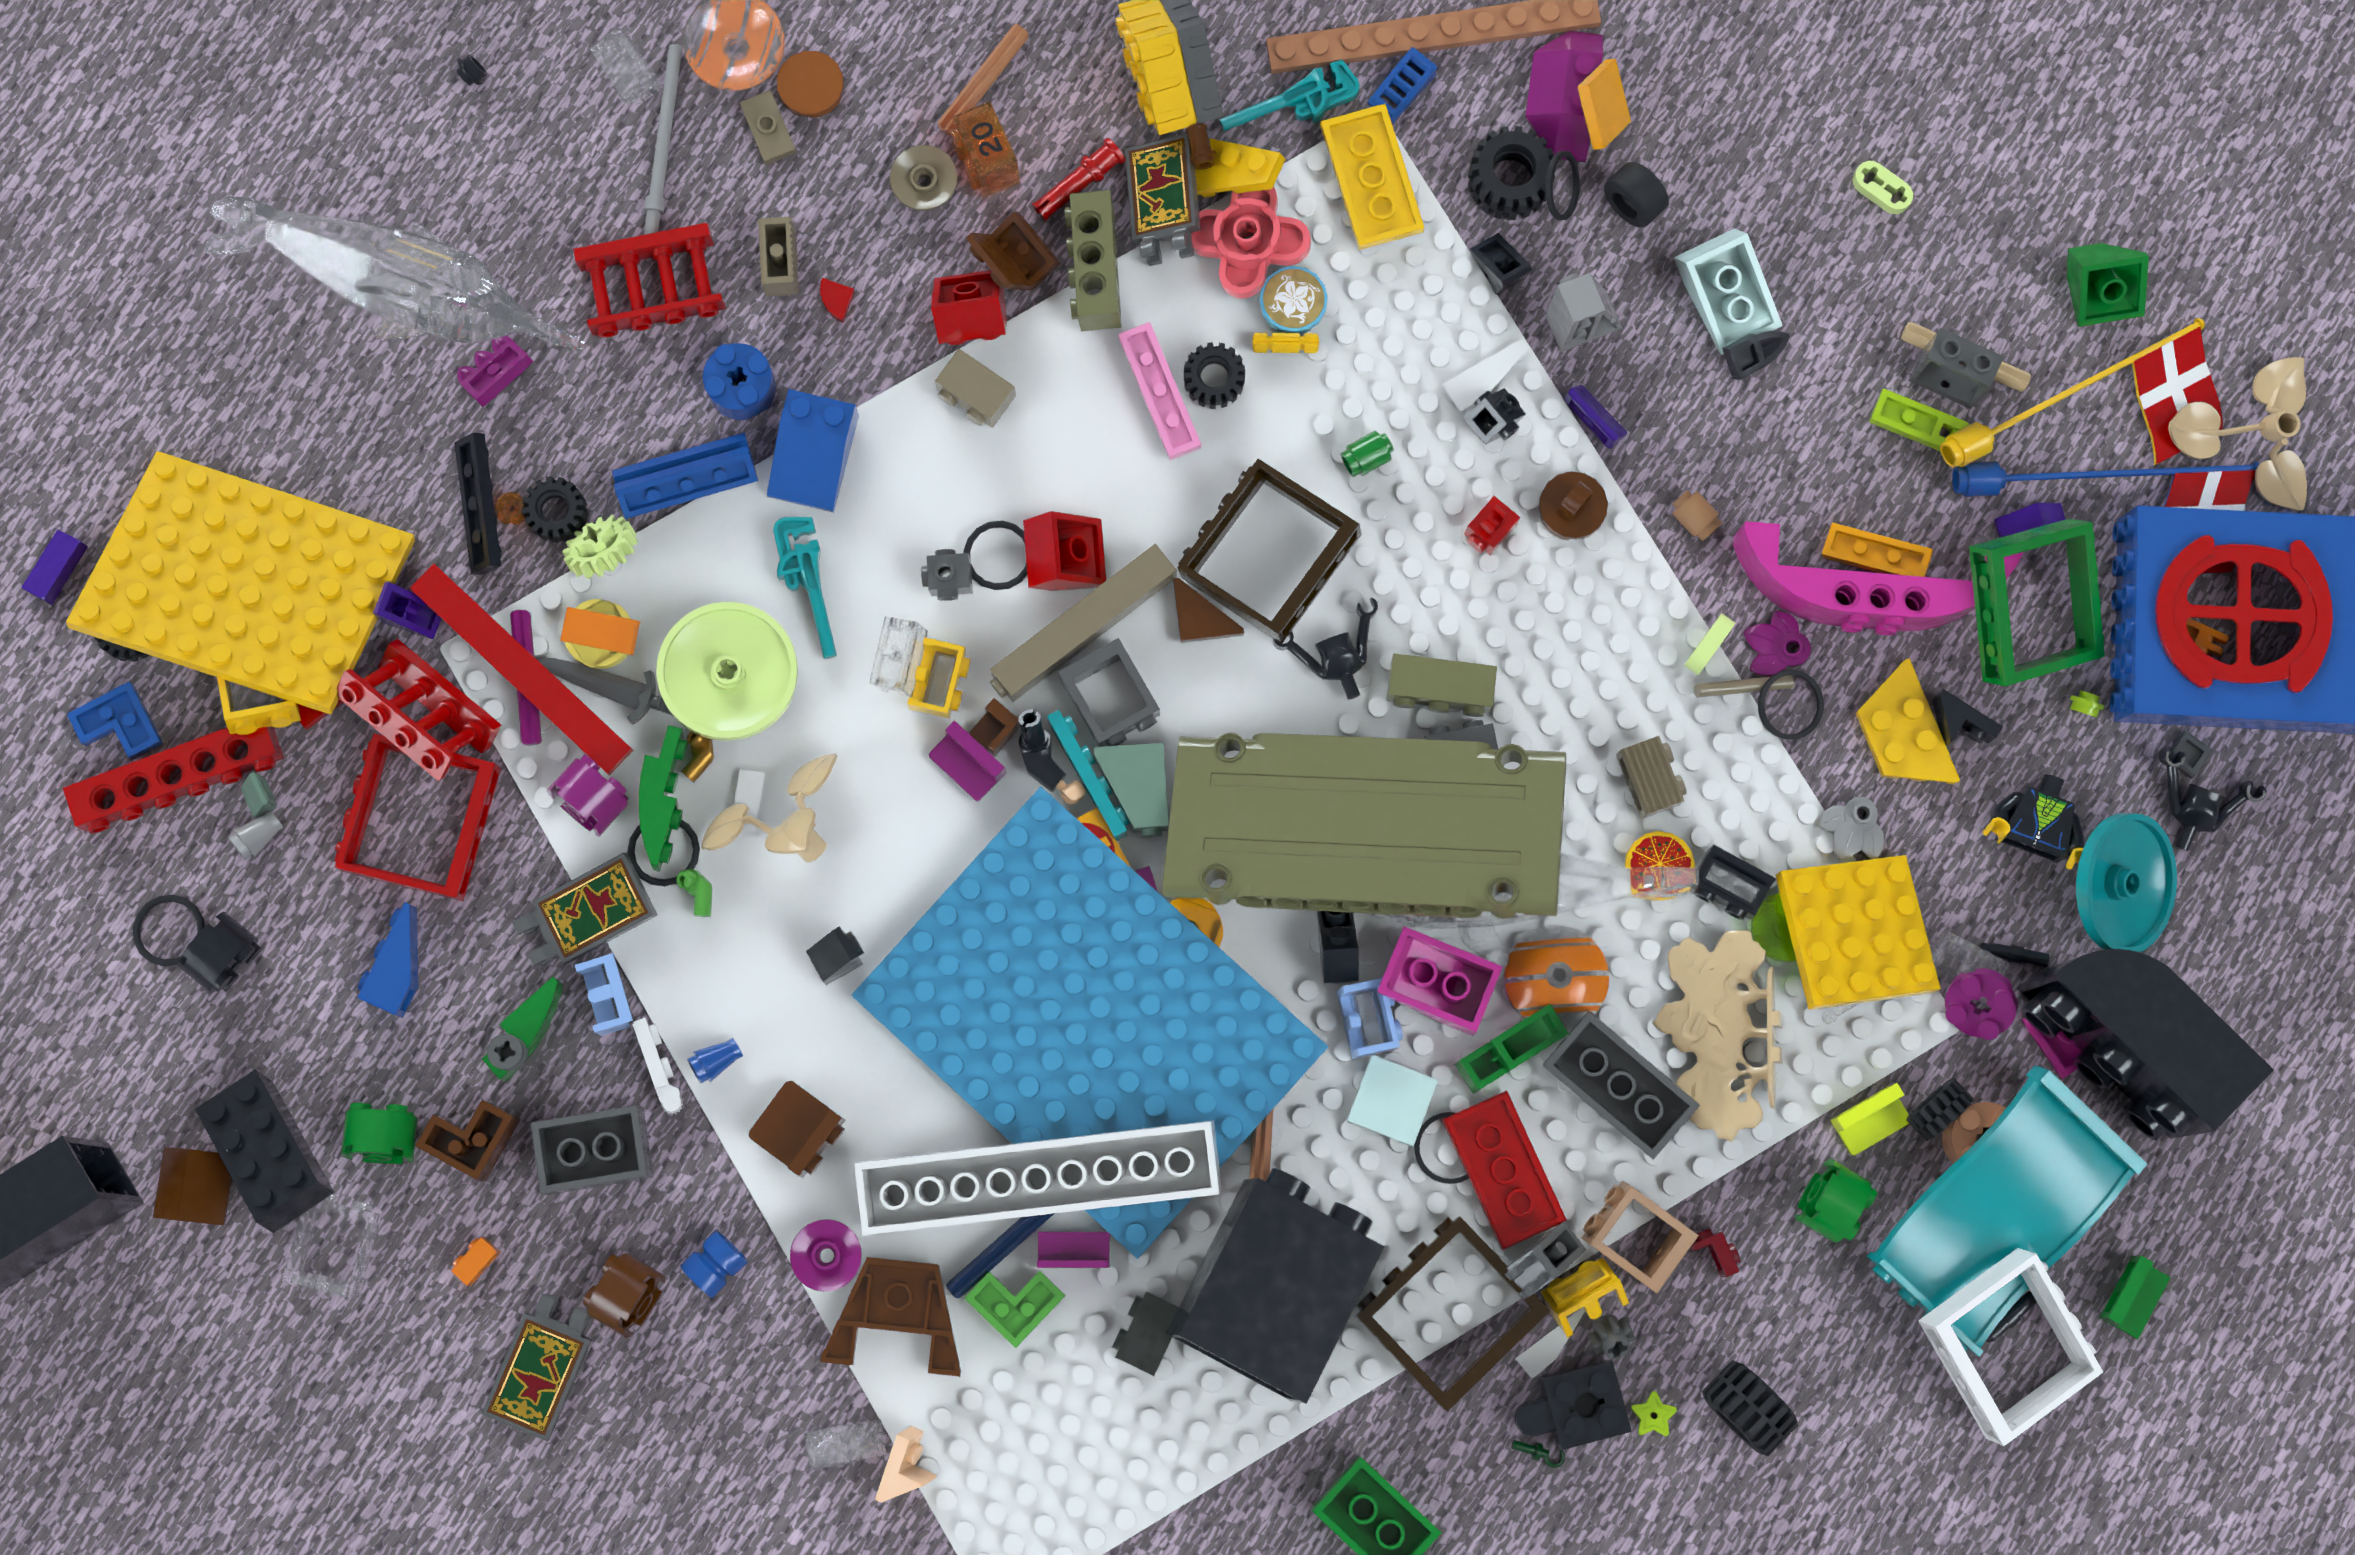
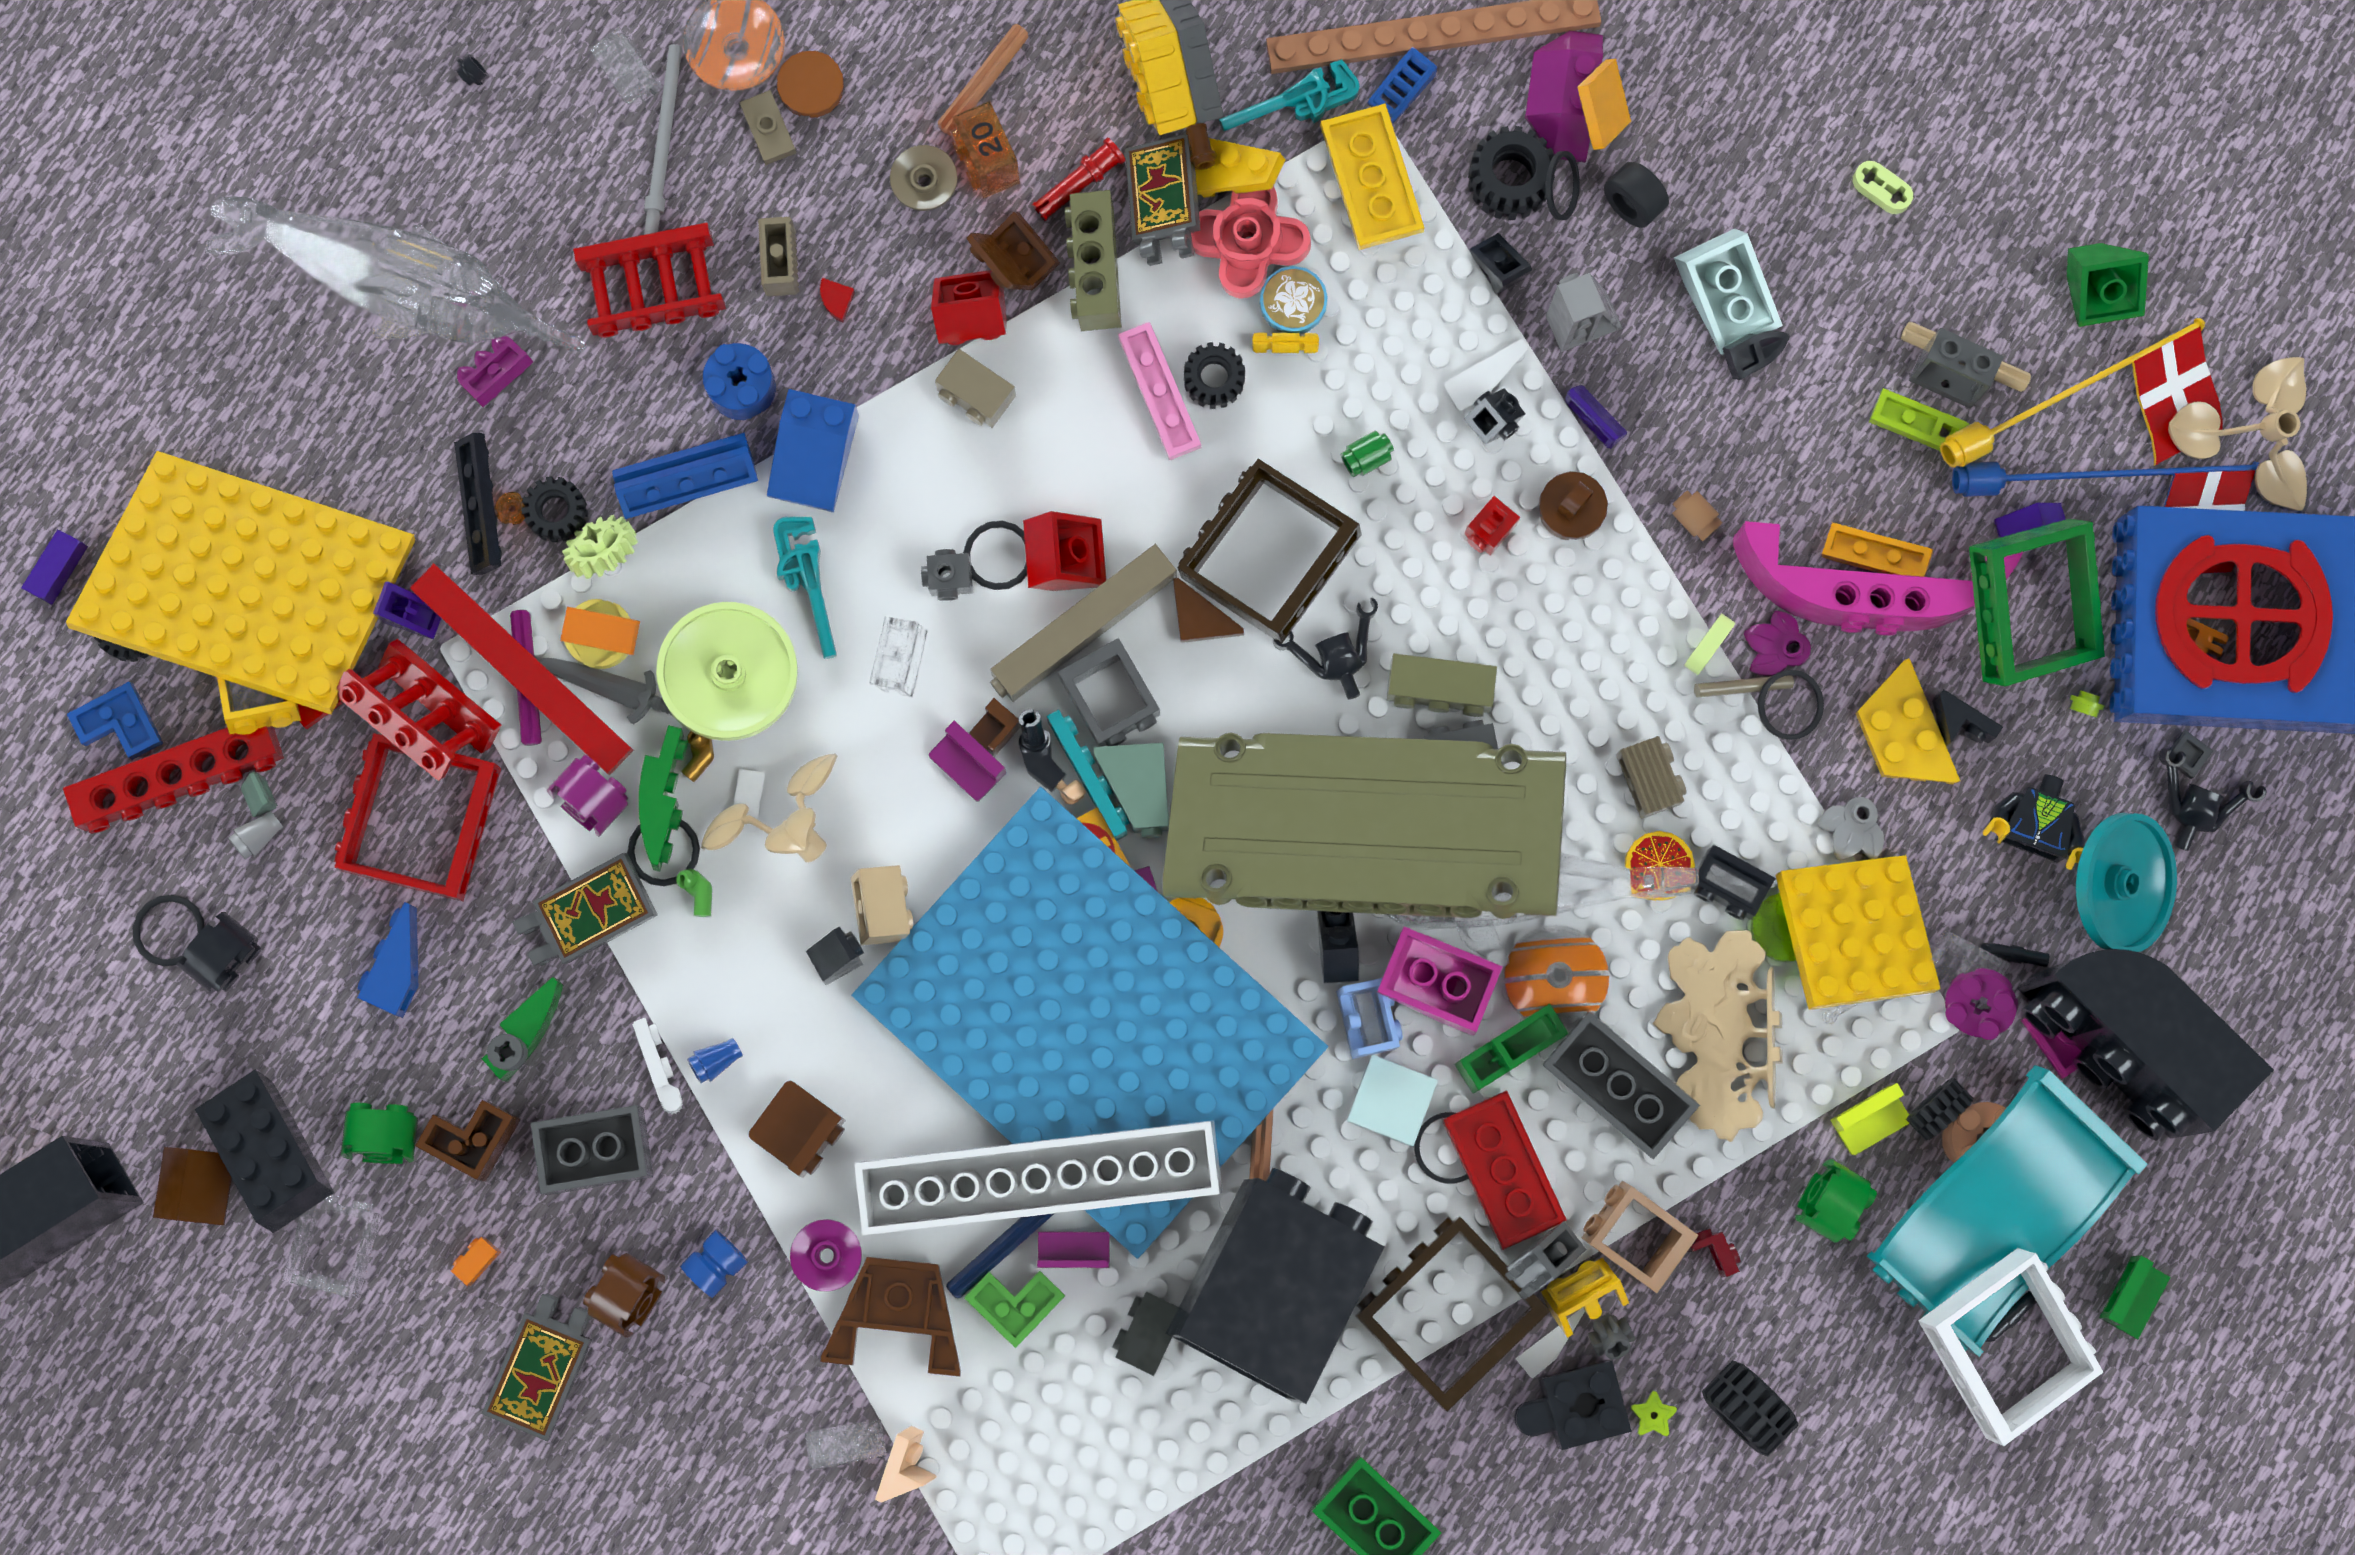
(606, 994): light blue window -> none
(881, 905): none -> tan brick
(939, 678): yellow window -> none
(1537, 1451): dark green hand -> none

